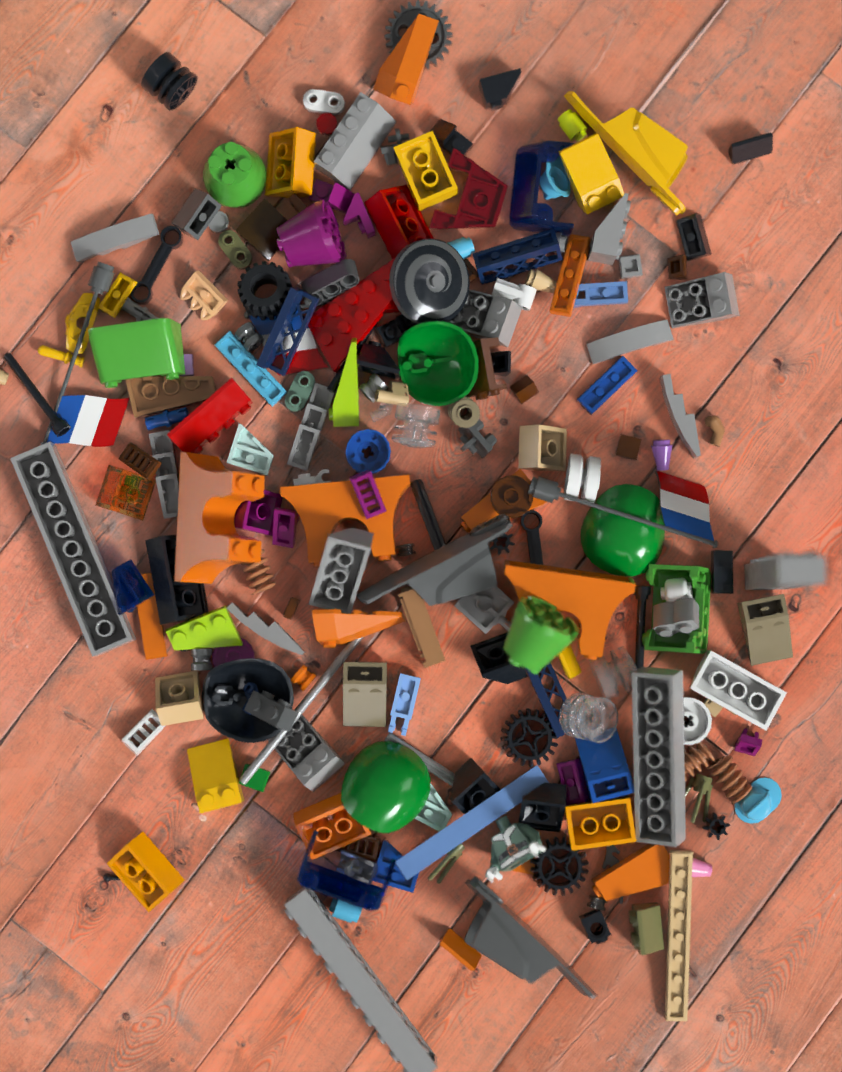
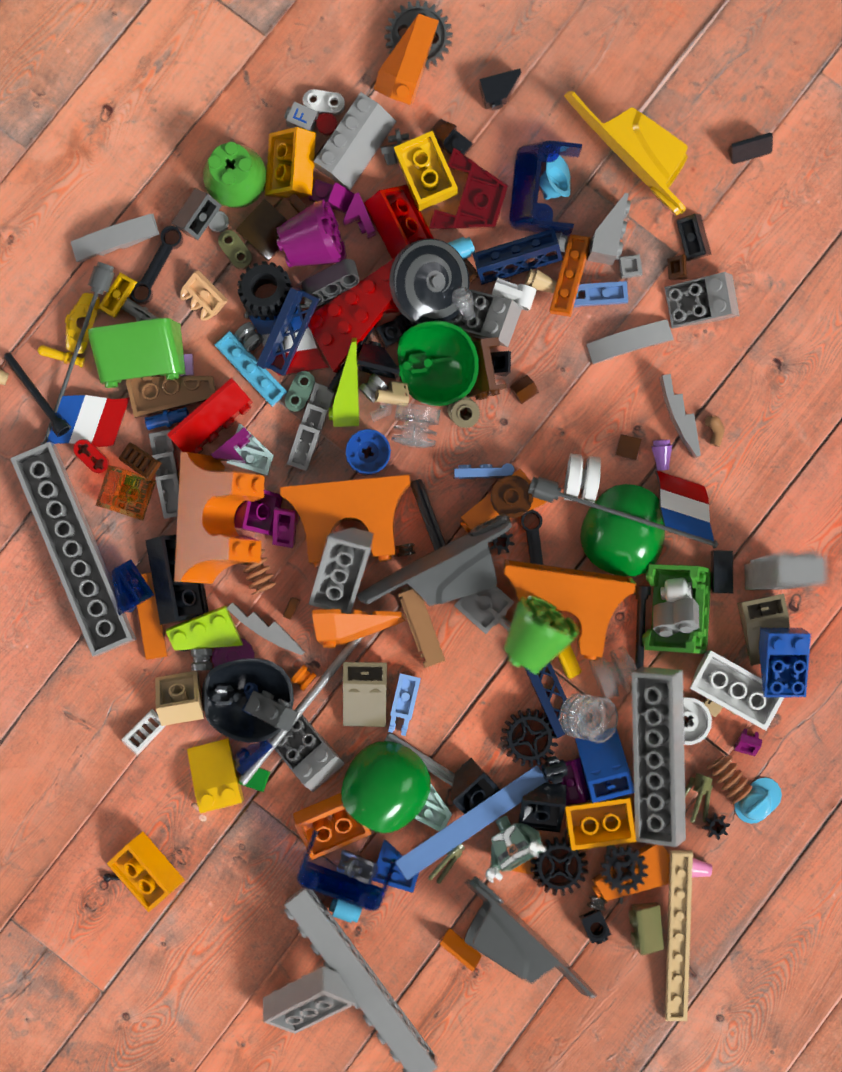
(87, 460): none -> red beam
(169, 81): black wheel -> none
(227, 450): none -> magenta slope
(249, 756): none -> clear blue wing
(301, 117): none -> light grey brick
(304, 479): white plate -> none
(307, 1001): none -> light grey slope
(361, 476): magenta slope -> none
(363, 853): reddish brown slope -> none
(464, 302): none -> clear cone
(475, 441): dark grey hips -> none
(484, 471): none -> medium blue plate
(494, 661): black slope -> none
(542, 448): tan slope -> none
(554, 770): none -> black gear
(572, 125): neon yellow brick -> none
(591, 174): yellow slope -> none
(607, 385): blue tile -> none
(619, 876): none -> black gear
(696, 758): nougat piece -> none
(784, 661): none -> blue slope

